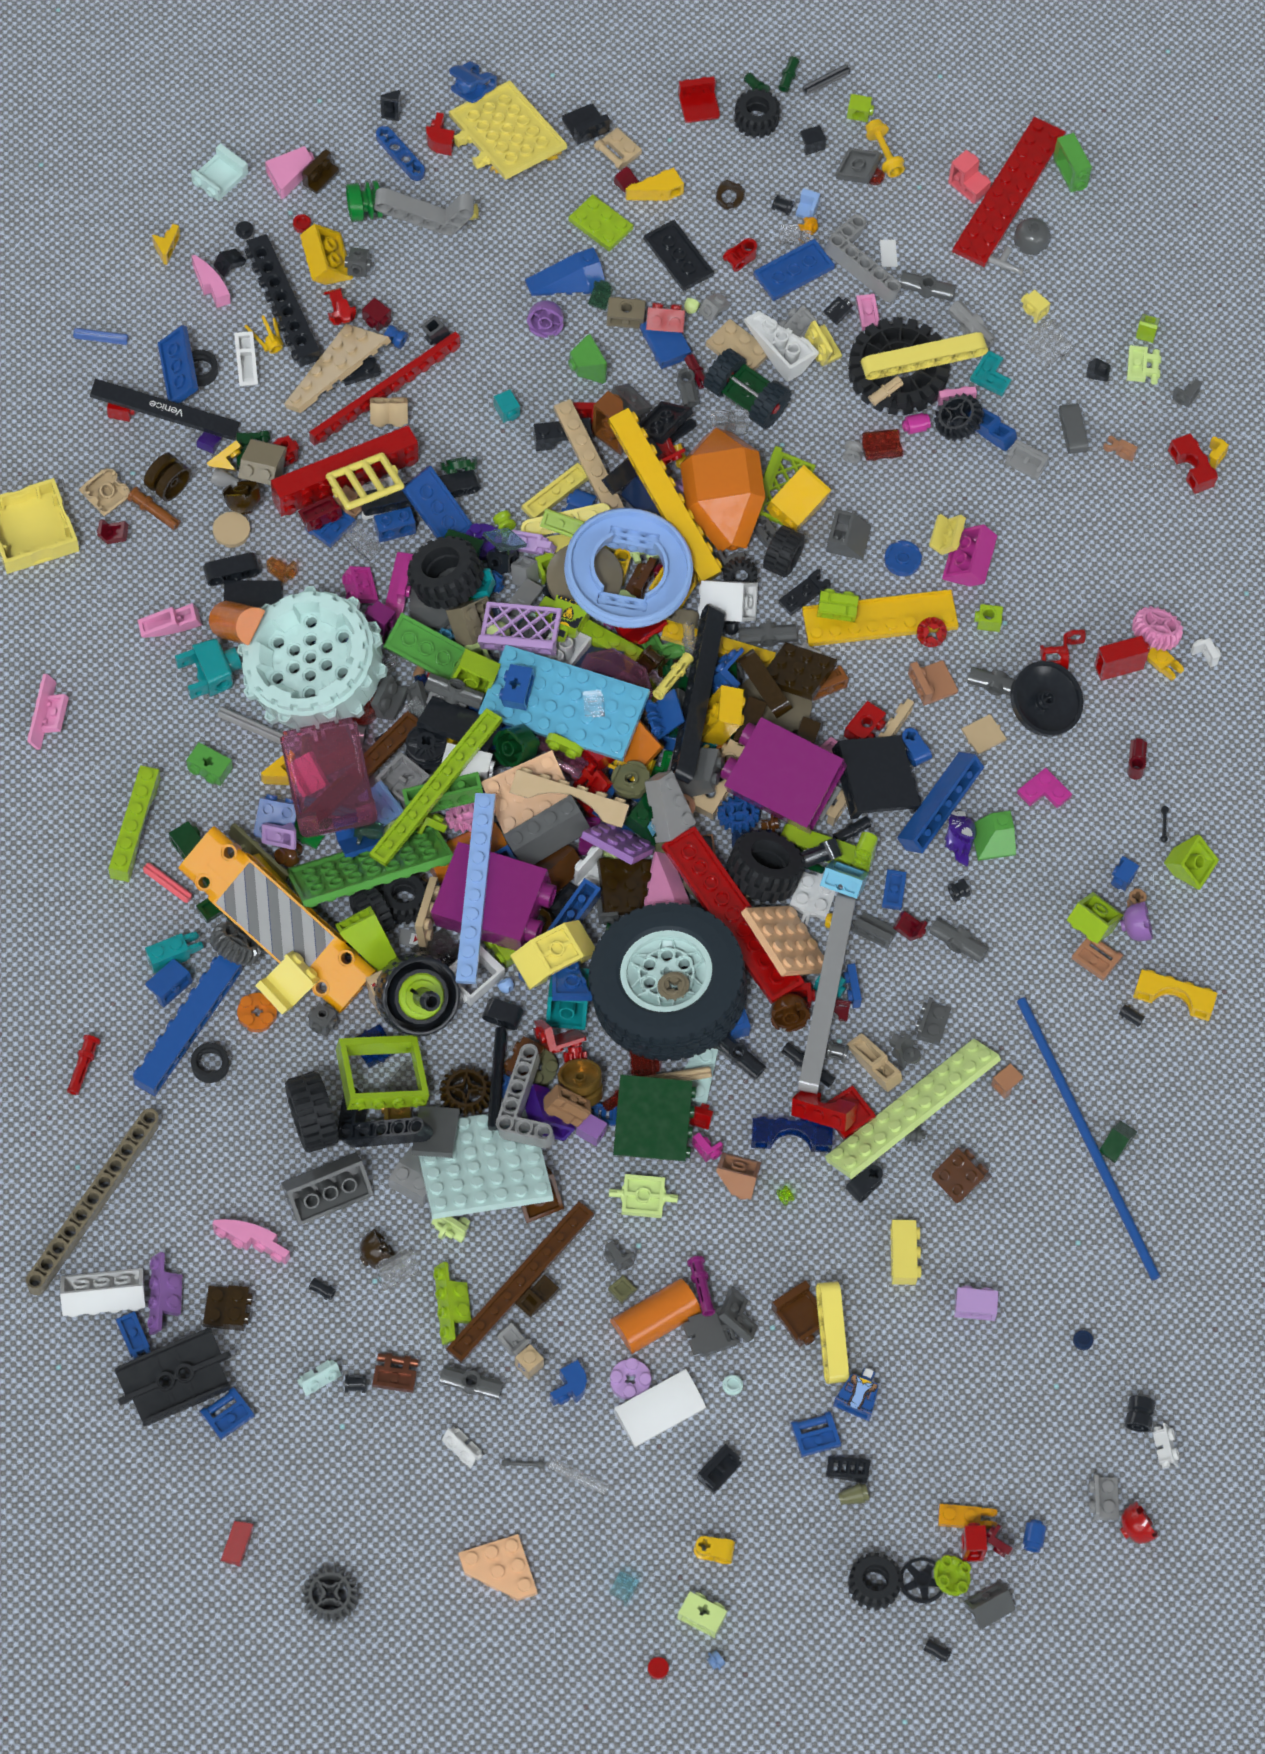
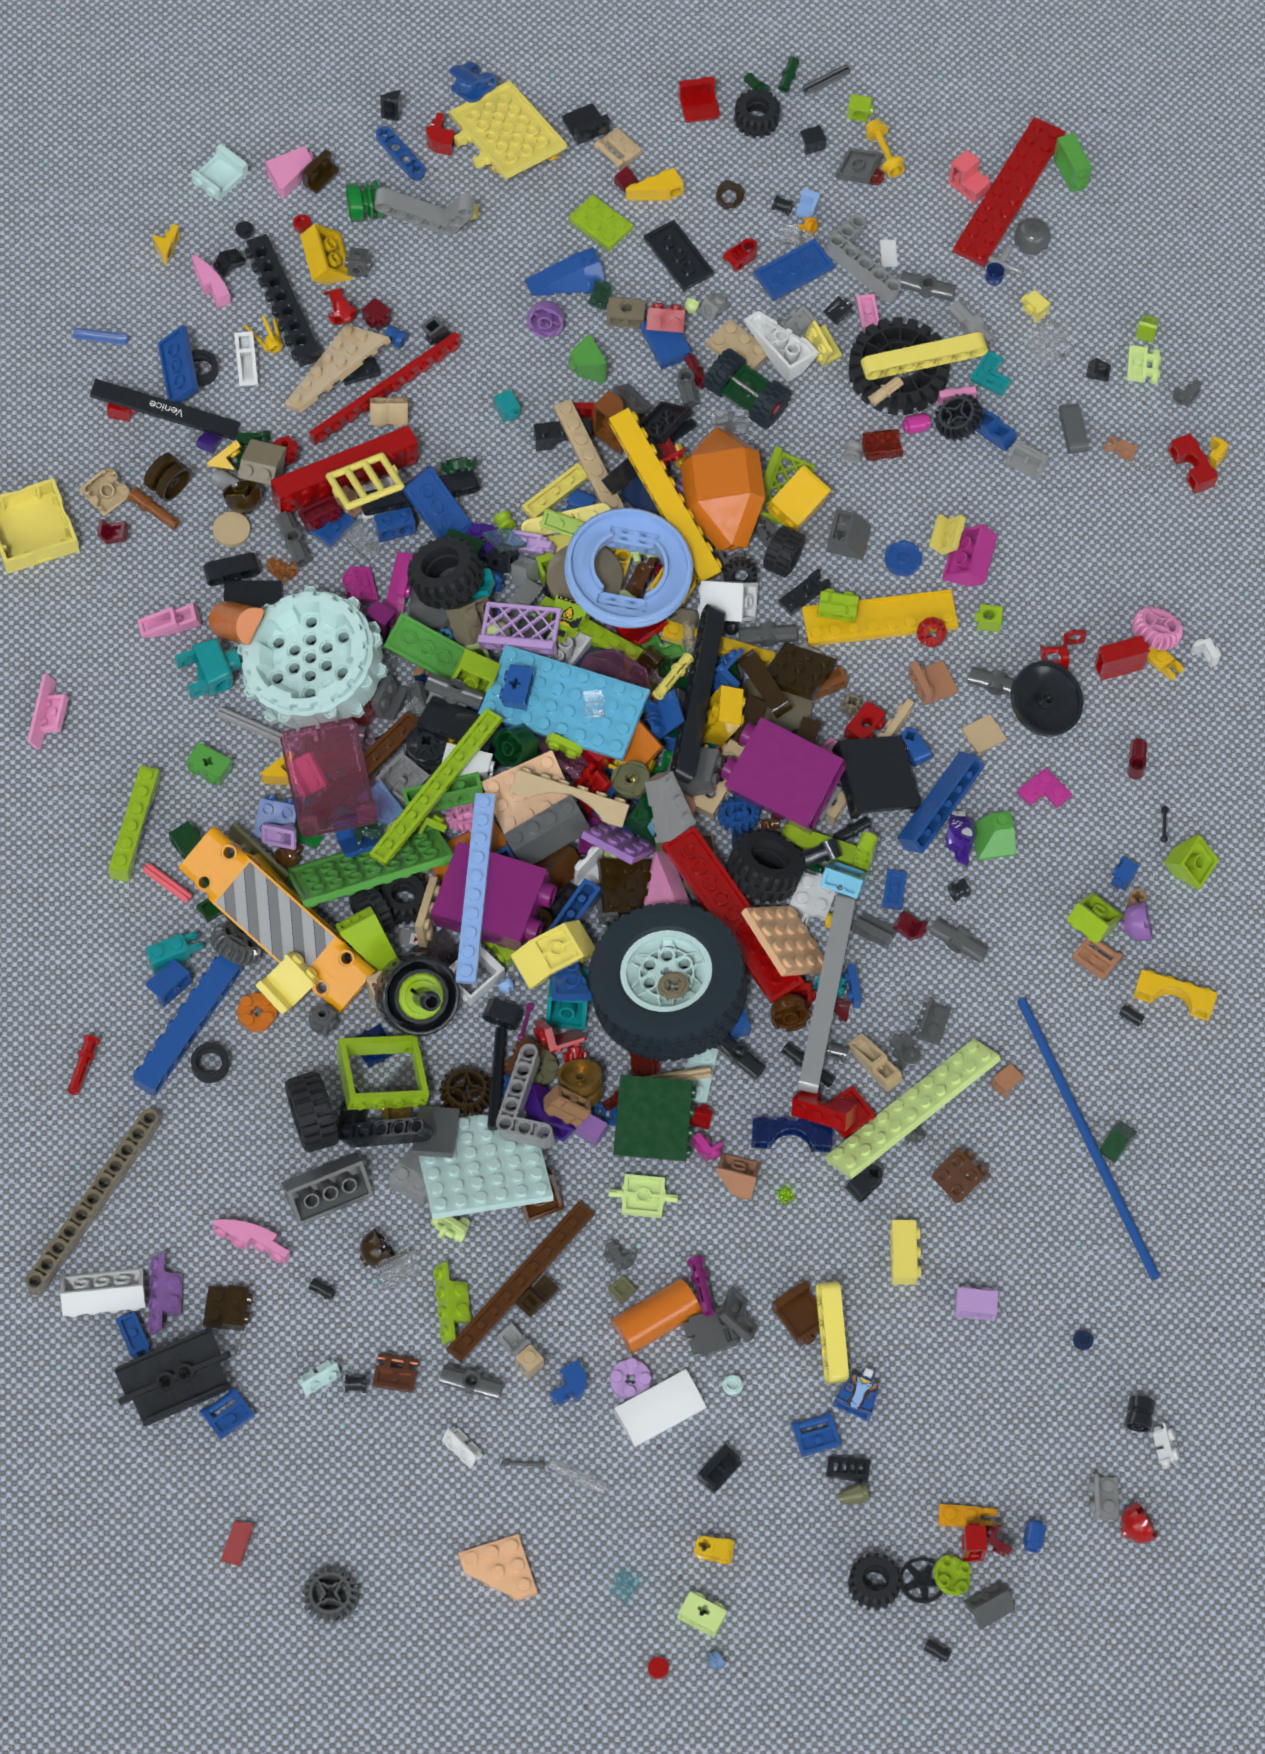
(296, 547): none -> dark grey piece
(529, 1007): none -> magenta hinge
(851, 704): none -> dark tan gear
(998, 271): none -> clear blue wheel

